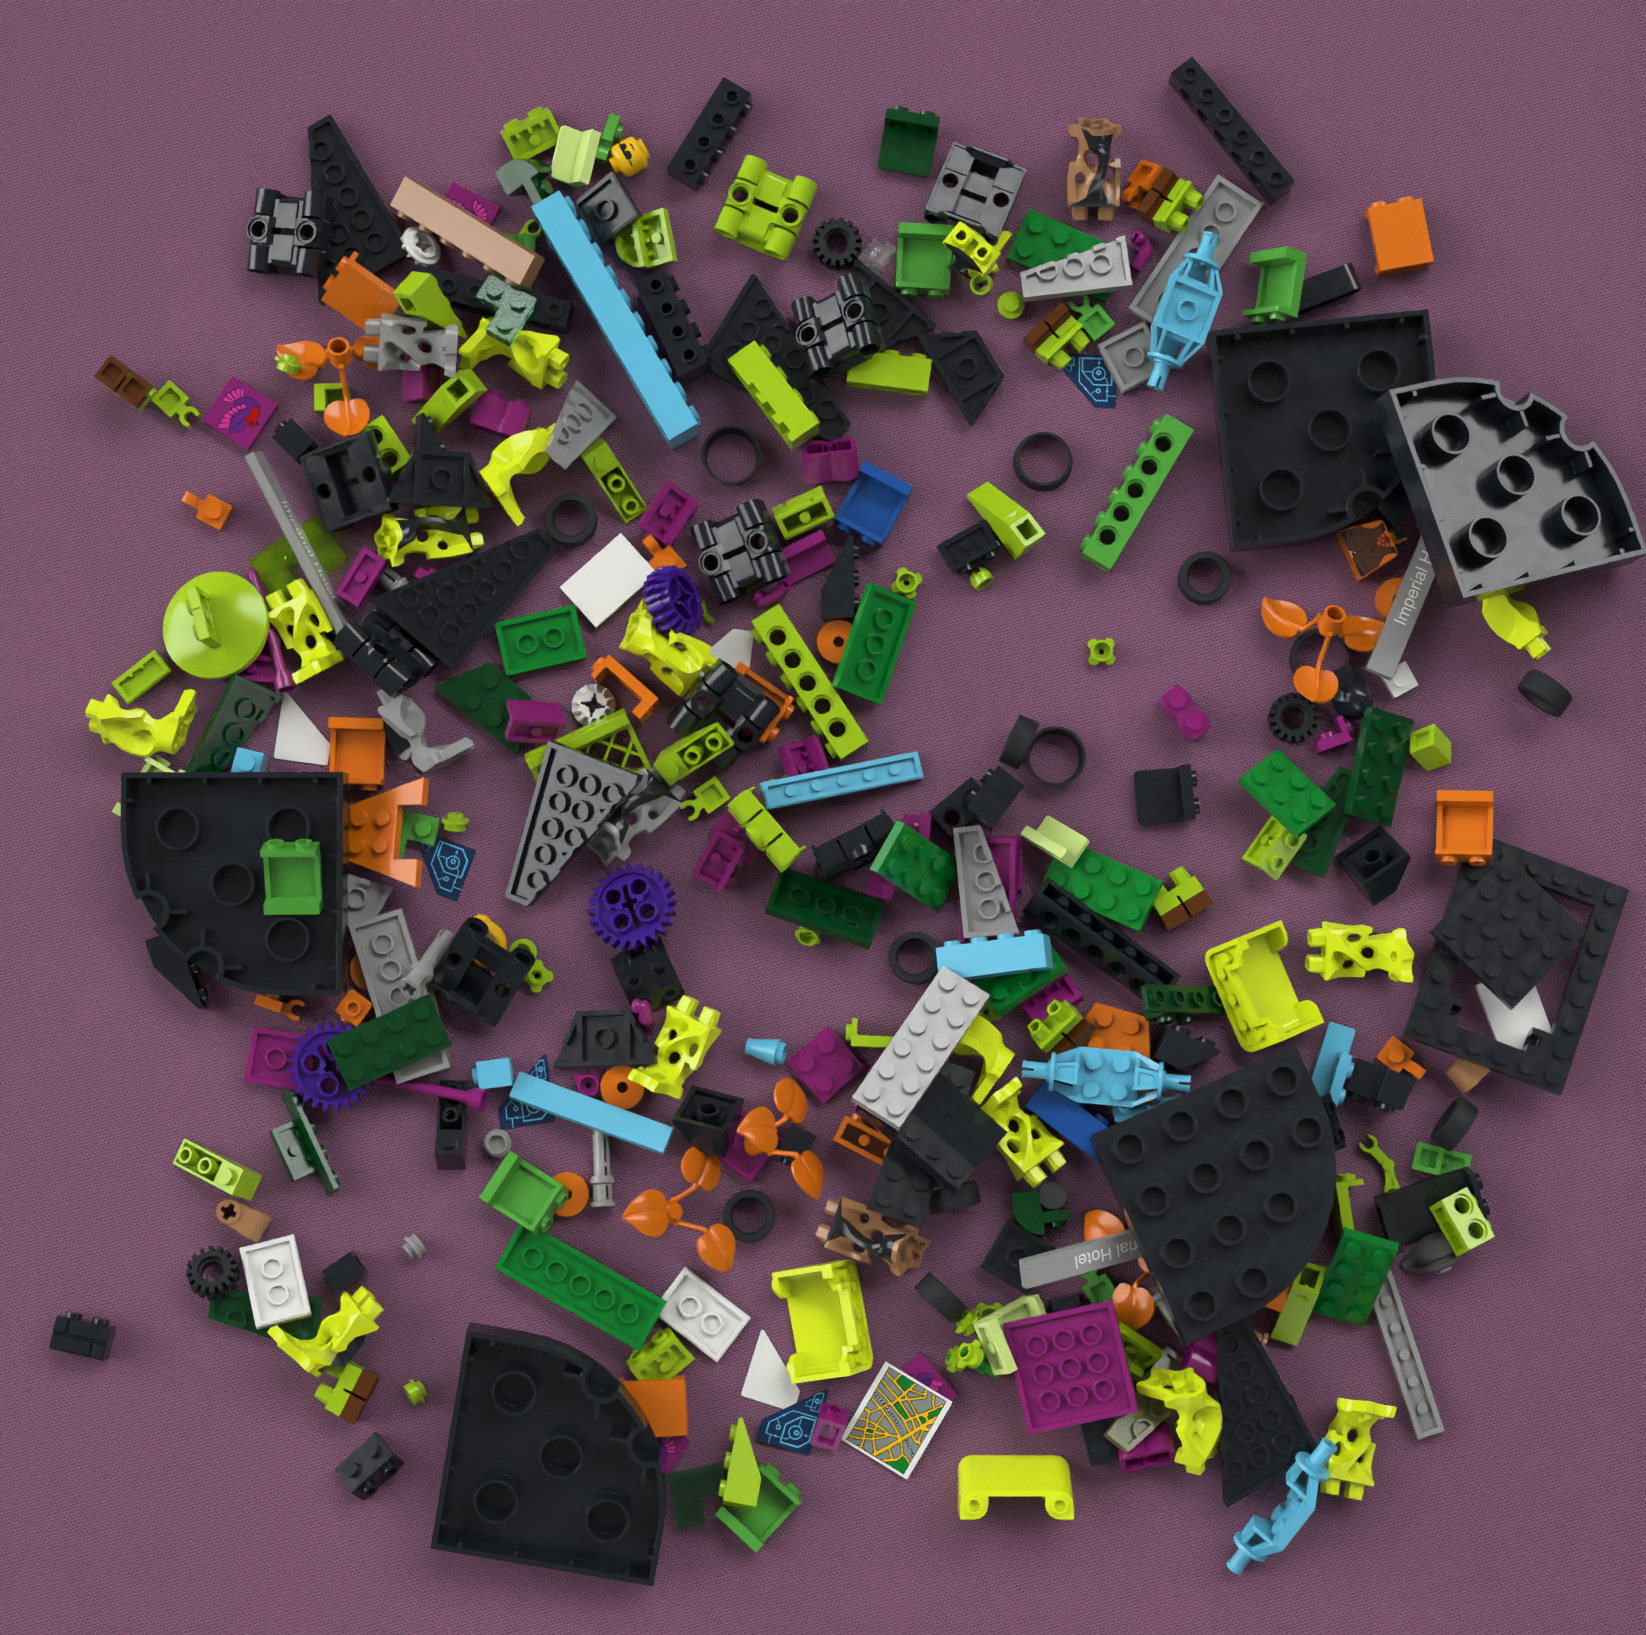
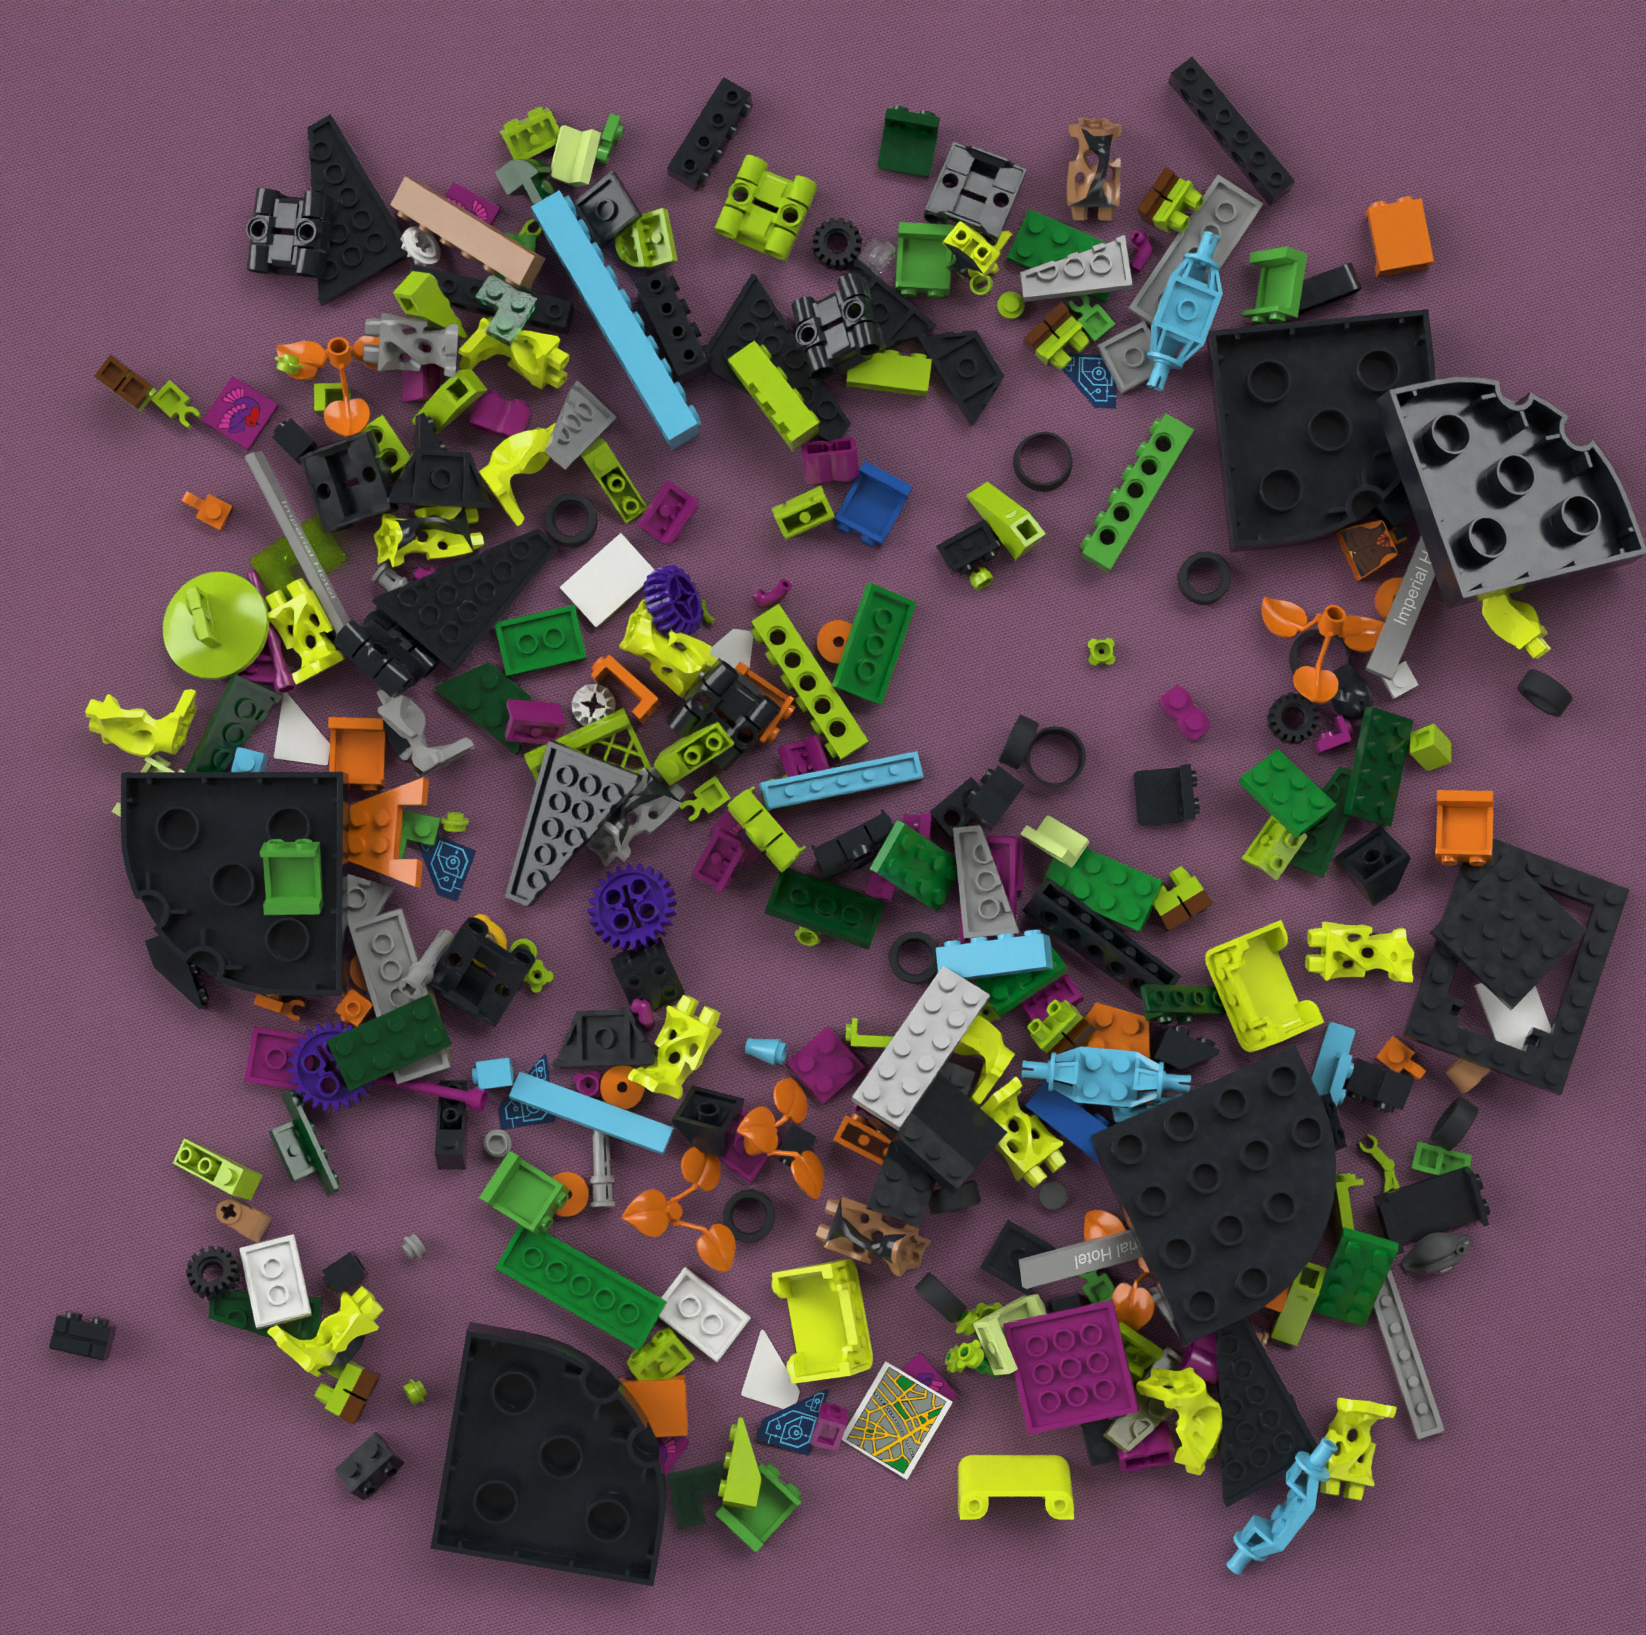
(142, 677): lime plate -> none
(358, 293): orange panel -> none
(362, 578): magenta panel -> none
(629, 156): yellow head -> none
(661, 556): orange plate -> none
(730, 429): black tyre -> none
(749, 570): black piece -> none
(808, 556): magenta panel -> none
(838, 590): black slope -> none
(914, 581): lime plate -> none
(1029, 1214): dark green brick -> none
(1141, 180): orange plate -> none
(1456, 1224): lime brick -> none

